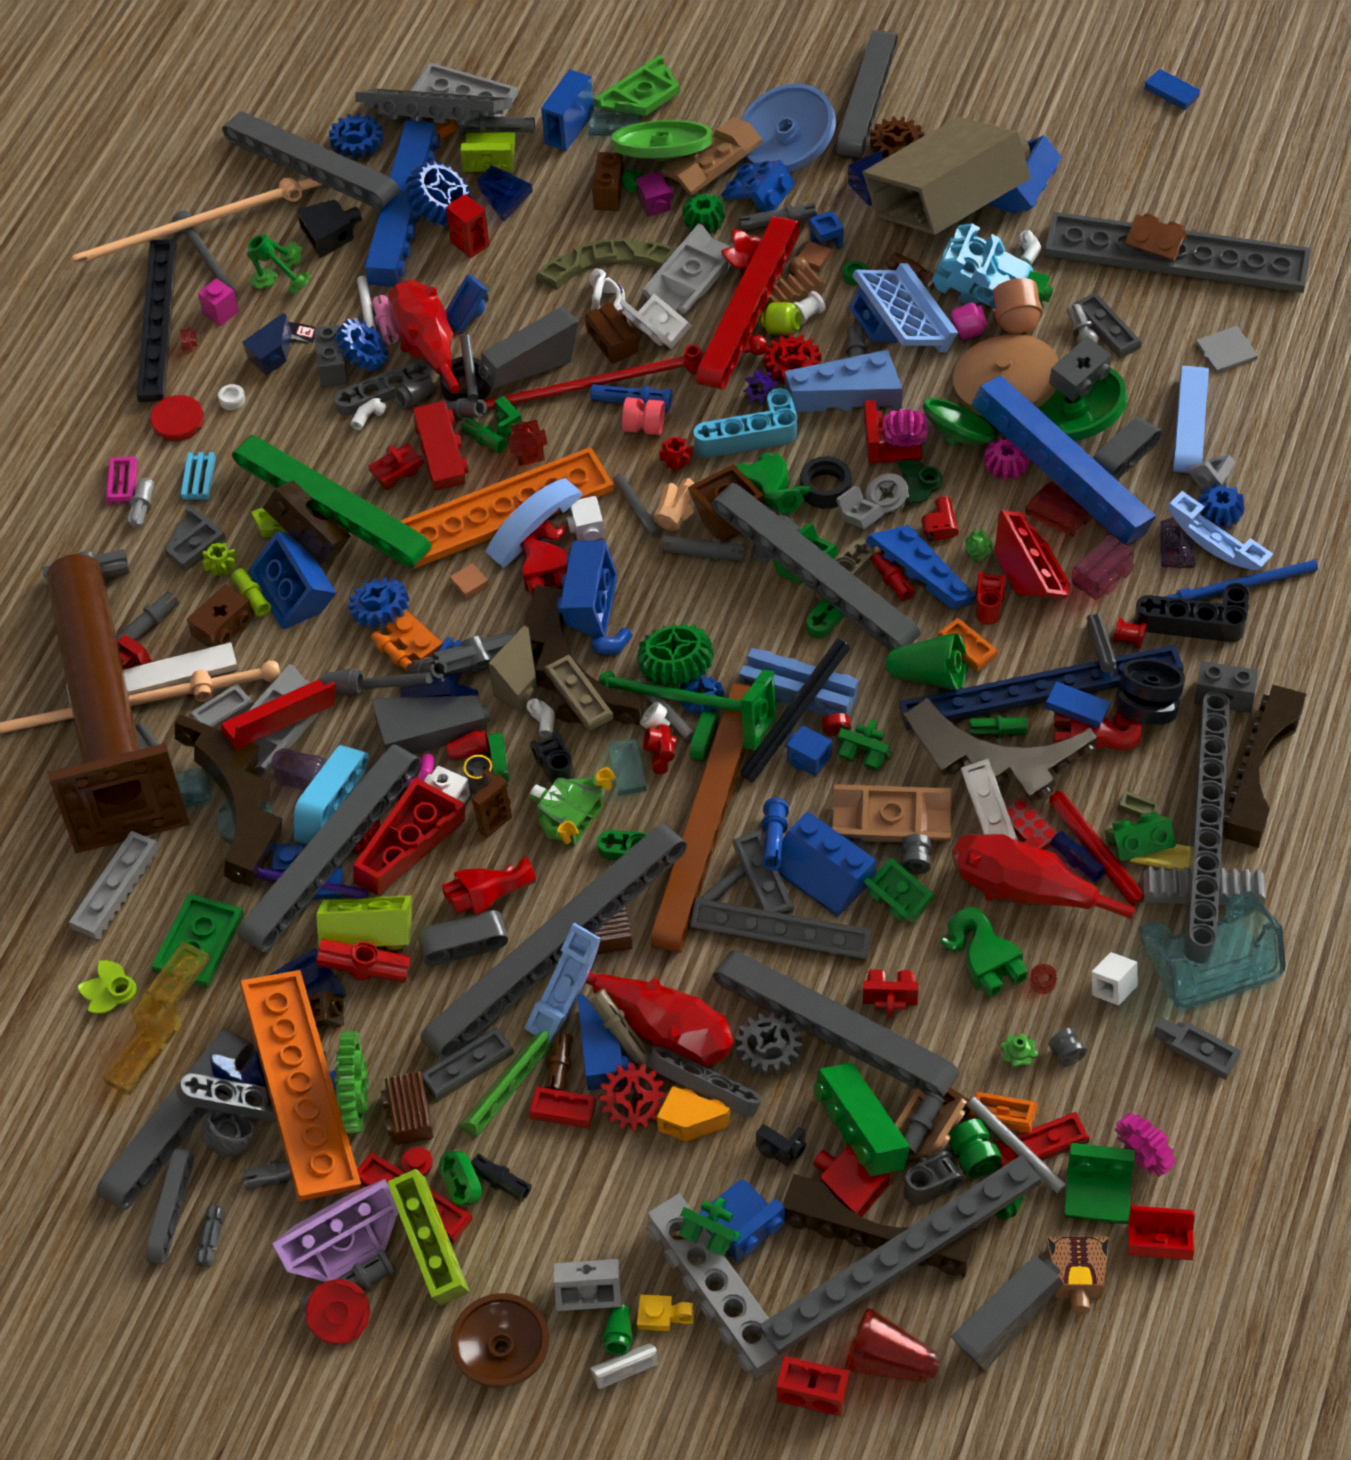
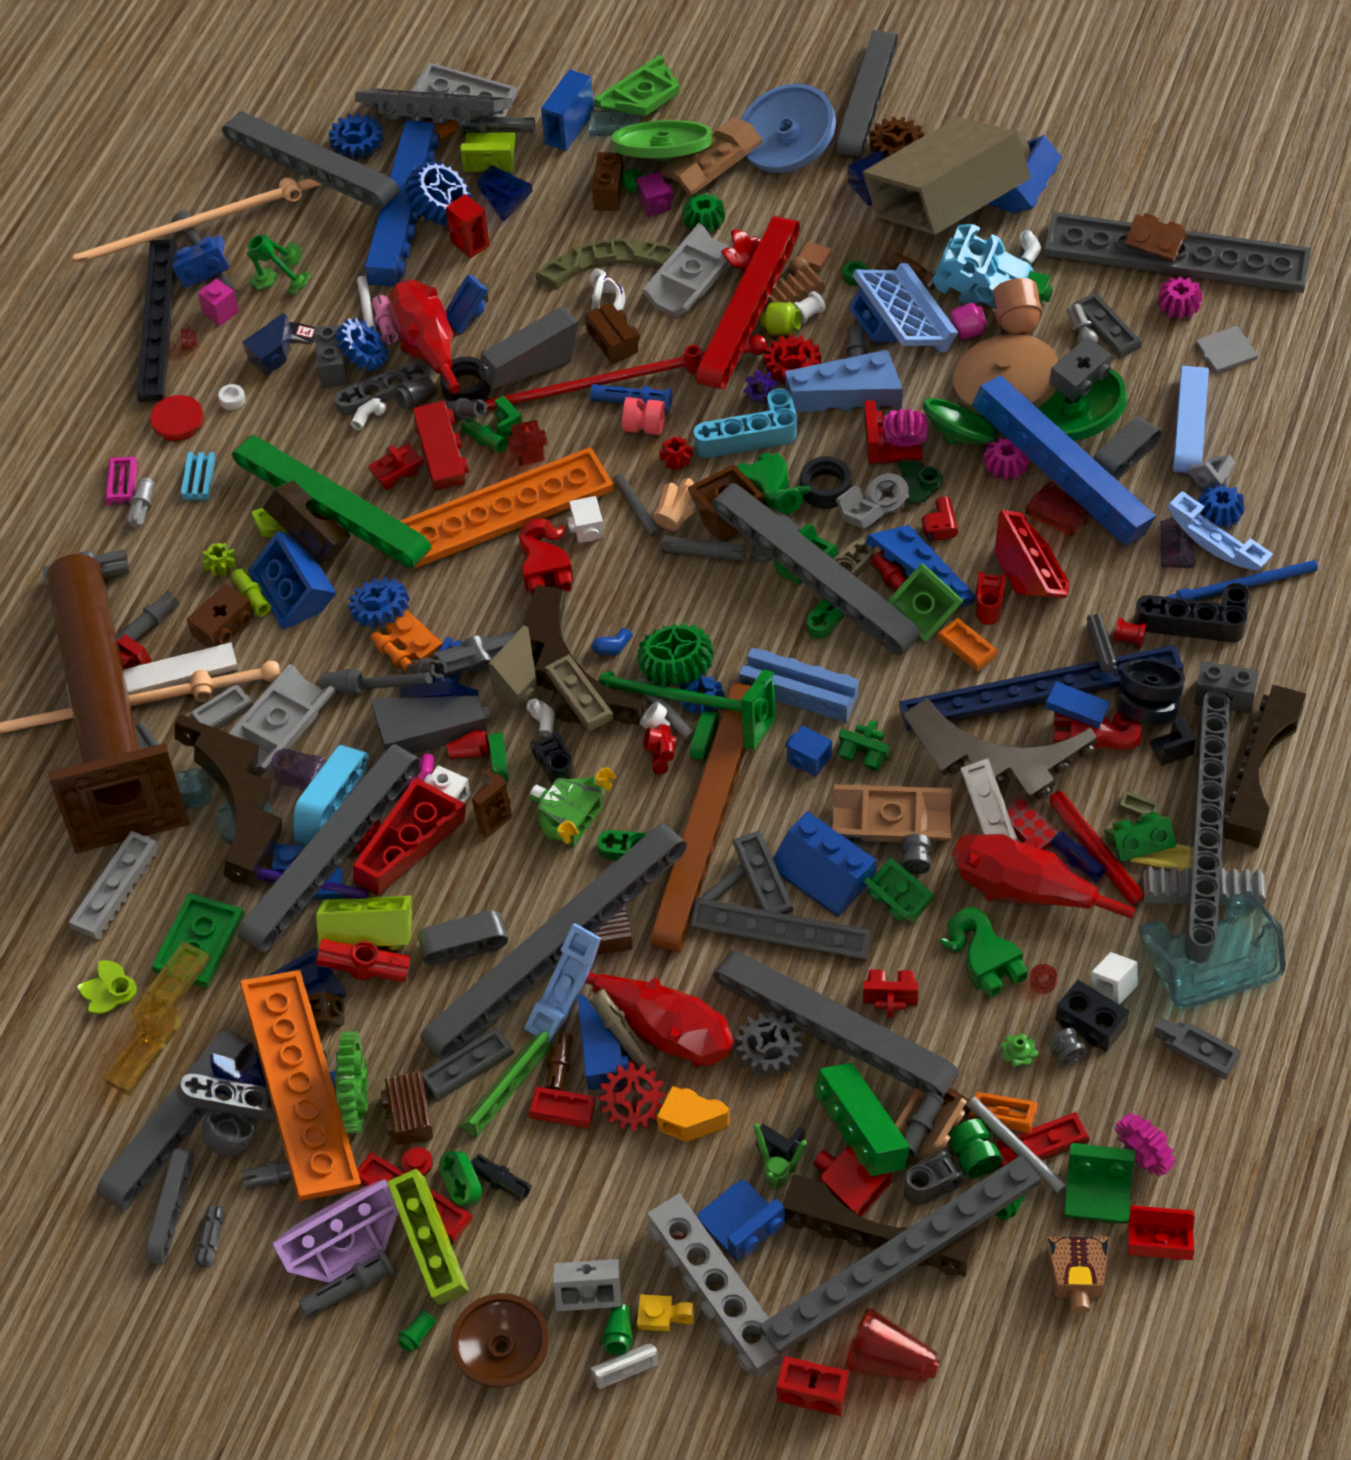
(192, 538): dark grey wing -> none
(200, 261): none -> blue bracket
(279, 713): red panel -> none
(328, 225): black torso -> none
(337, 1311): red tile -> none
(416, 1331): none -> green pin
(469, 368): dark grey bar -> none
(469, 581): nougat tile -> none
(473, 771): dark grey wheel -> none
(480, 887): red hips -> none
(528, 517): light blue slope -> none
(588, 588): blue slope -> none
(627, 767): clear light blue tile -> none
(658, 321): white bracket -> none
(695, 1222): green hips -> none
(704, 1081): dark grey beam -> none
(762, 219): dark grey pin -> none
(763, 182): blue bracket -> none
(774, 826): blue pin -> none
(777, 1168): none -> bright green plant
(795, 710): black axle -> none
(825, 228): blue panel -> none
(834, 722): red tile -> none
(925, 601): none -> bright green slope
(930, 662): green cone -> none
(978, 545): bright green plant -> none
(998, 726): green axle -> none
(1008, 1311): dark grey slope -> none
(1096, 1010): none -> black brick
(1103, 567): clear pink brick -> none
(1172, 89): blue tile -> none
(1175, 745): none -> black panel
(1179, 297): none -> dark pink gear

